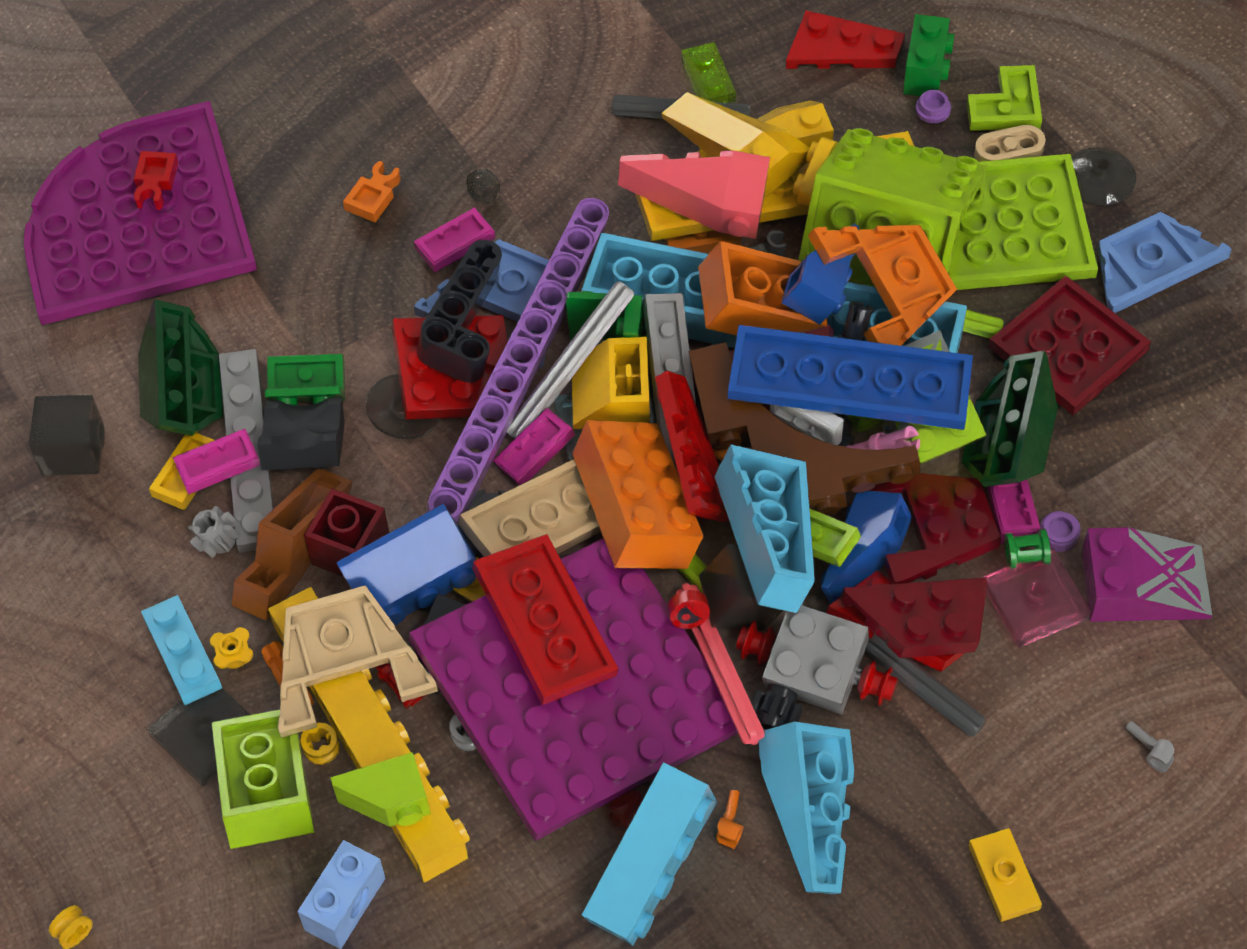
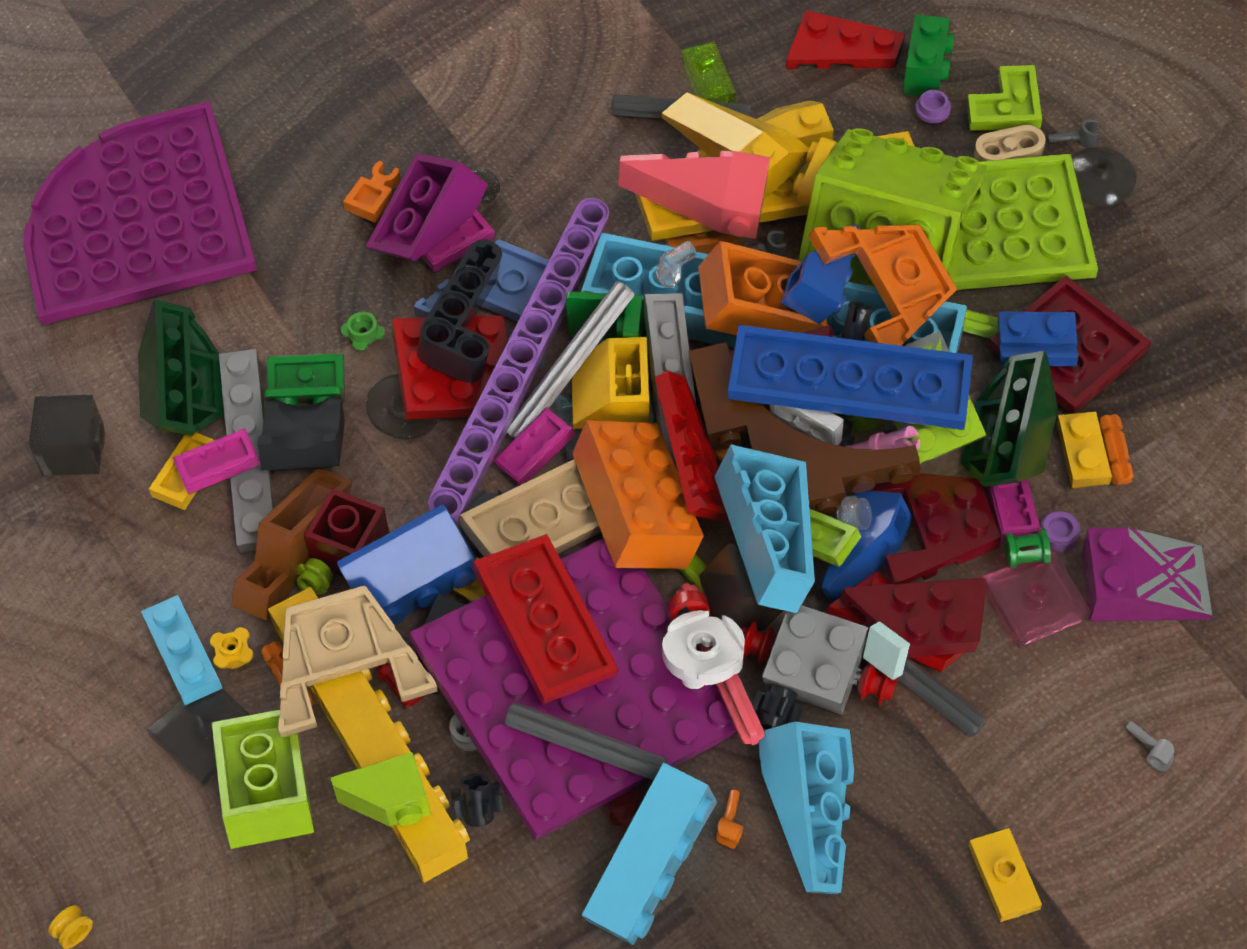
(154, 173): red plate -> none
(214, 531): light grey gear -> none
(315, 575): none -> lime plate
(326, 752): yellow bush -> none
(341, 894): light blue brick -> none
(362, 322): none -> bright green plate
(427, 207): none -> magenta slope
(476, 799): none -> black gear
(584, 740): none -> dark grey axle
(670, 264): none -> clear arm
(699, 667): none -> white plate
(855, 512): none -> clear plate
(886, 650): none -> light aqua tile
(1038, 332): none -> blue plate
(1083, 450): none -> yellow plate
(1084, 136): none -> dark grey hand
(1116, 449): none -> orange axle
(1152, 258): medium blue wing -> none

